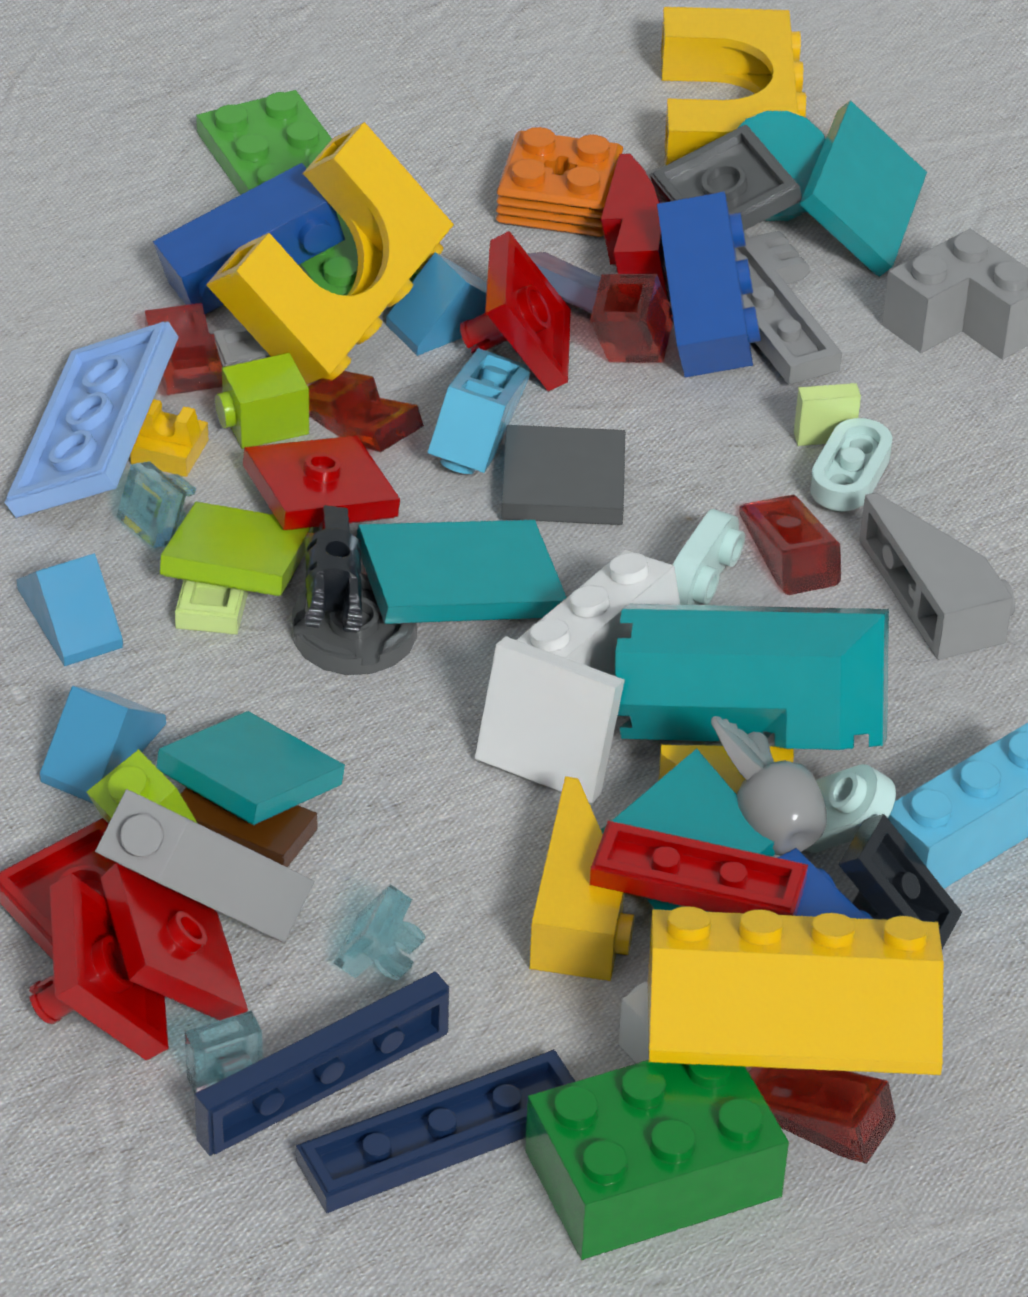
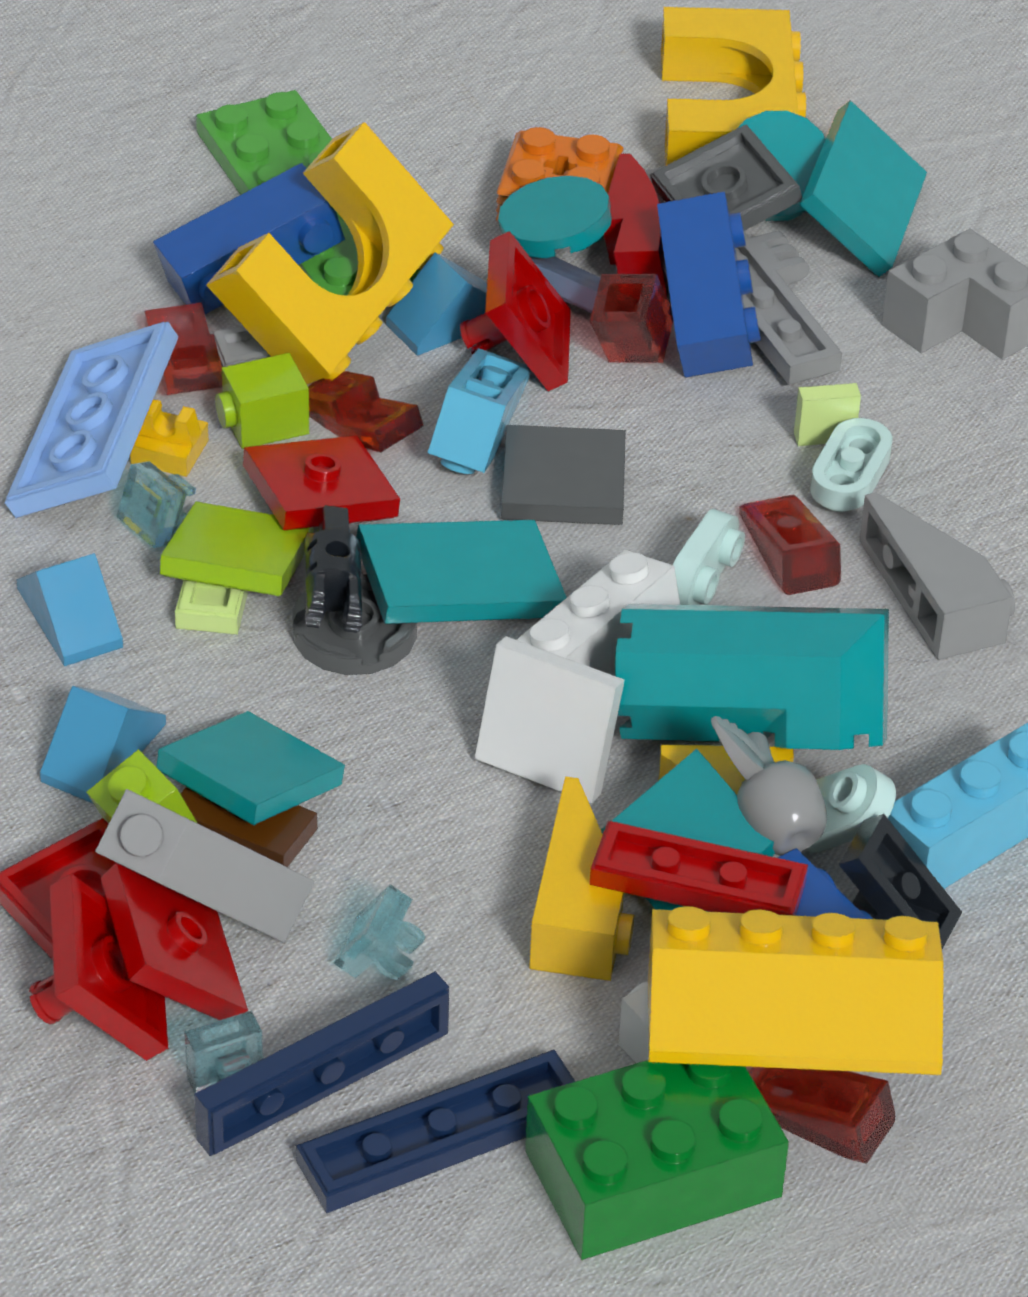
(556, 215): none -> teal tile

